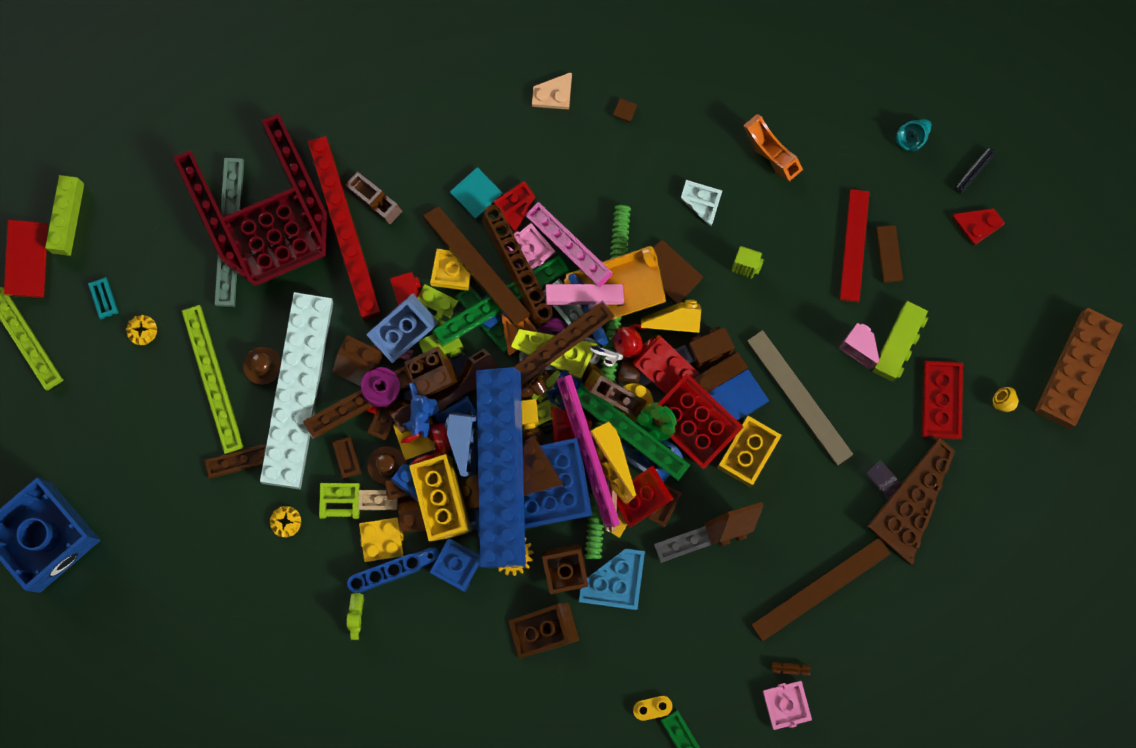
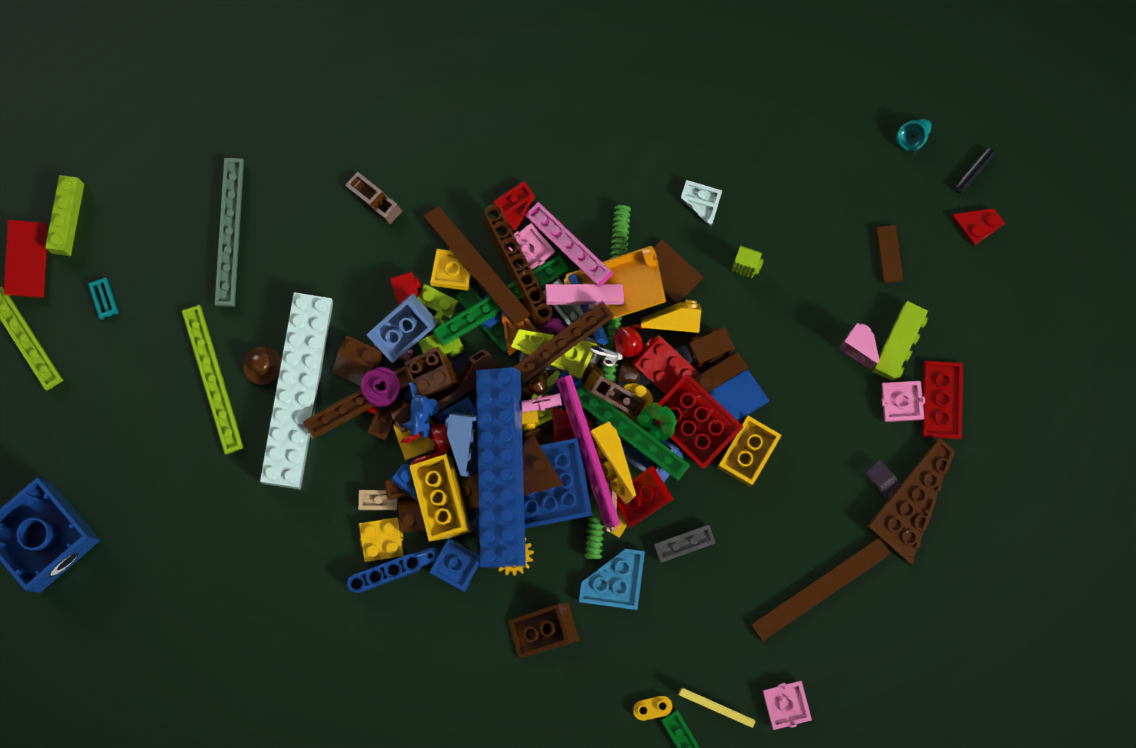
(146, 336): yellow gear -> none
(235, 461): reddish brown tile -> none
(269, 234): dark red wedge -> none
(290, 529): yellow gear -> none
(339, 494): lime plate -> none
(345, 229): red brick -> none
(346, 457): reddish brown tile -> none
(354, 615): lime bar -> none
(385, 463): reddish brown plate -> none
(476, 193): teal tile -> none
(541, 403): none -> bright pink pin
(553, 93): light nougat wing -> none
(565, 568): reddish brown slope -> none
(625, 110): reddish brown tile -> none
(663, 514): reddish brown tile -> none
(716, 707): none -> light yellow tile
(733, 524): reddish brown slope -> none
(767, 145): orange arch -> none
(789, 668): reddish brown axle -> none
(799, 398): dark tan tile -> none
(854, 245): red tile -> none
(902, 401): none -> bright pink plate
(1005, 399): yellow cone -> none
(1078, 368): dark orange brick -> none

